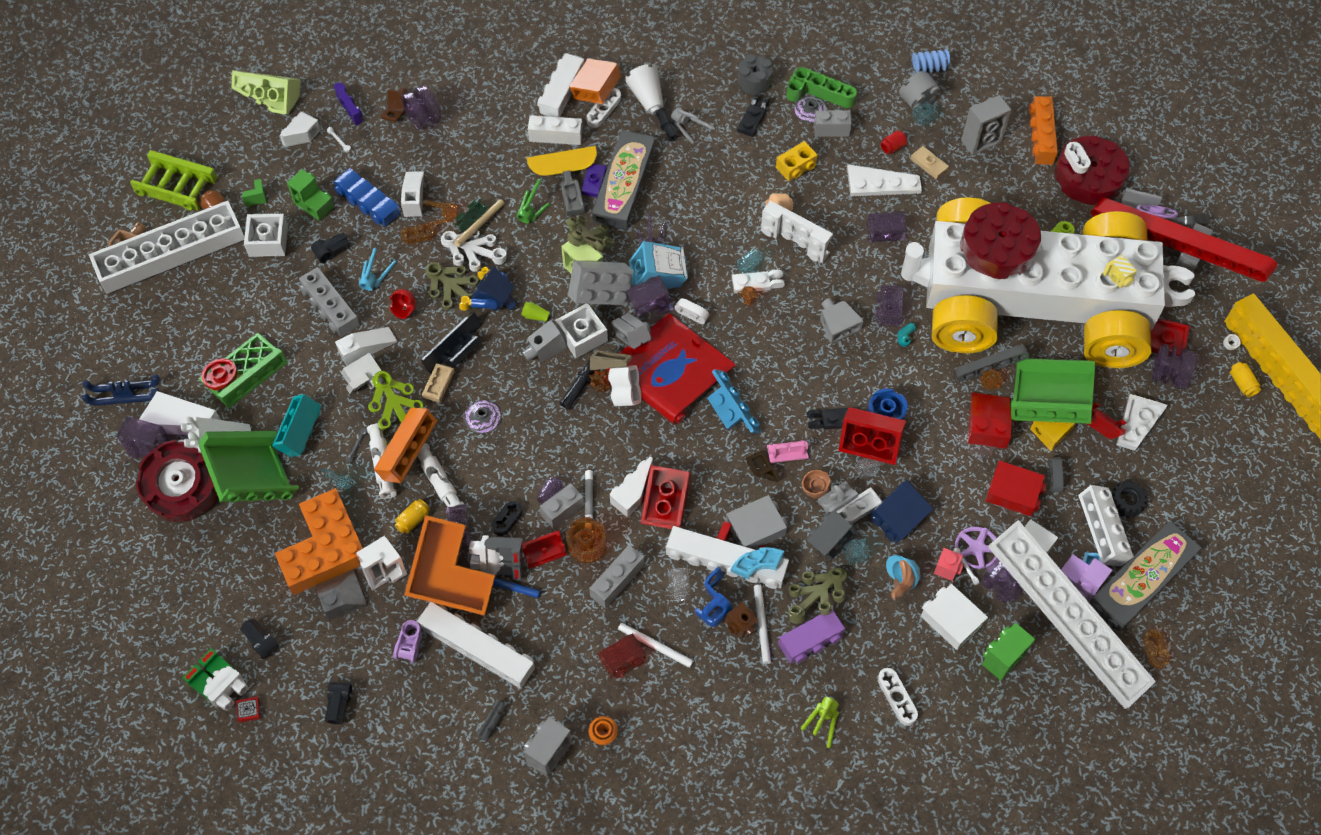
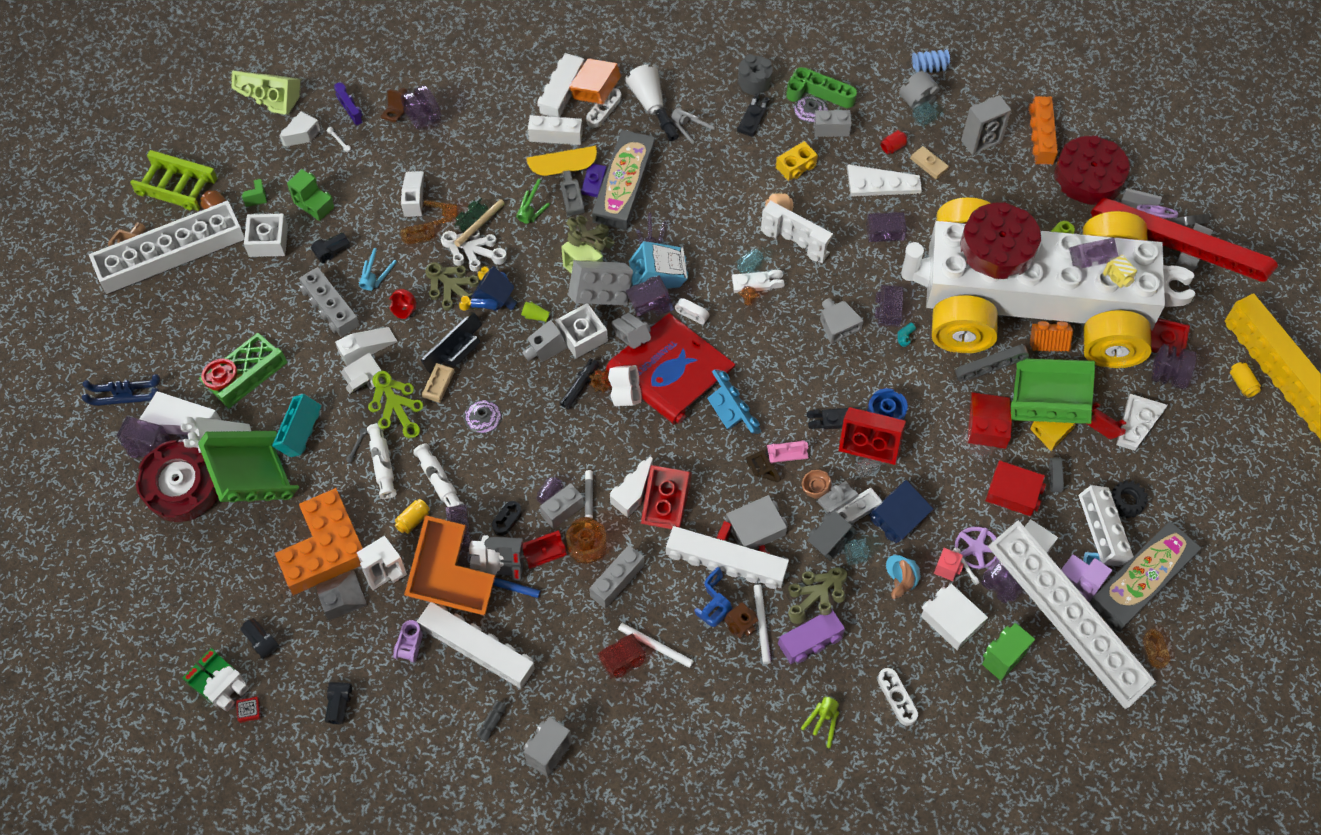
(342, 481): clear light blue plate -> none
(366, 197): blue brick -> none
(405, 445): orange brick -> none
(599, 726): orange cone -> none
(607, 360): dark tan slope -> none
(678, 584): clear brick -> none
(757, 560): medium azure tile -> none
(991, 379): clear orange plant -> none
(1051, 336): none -> orange brick
(1078, 157): white beam -> none
(1096, 251): none -> clear purple brick
(1236, 340): white hinge -> none

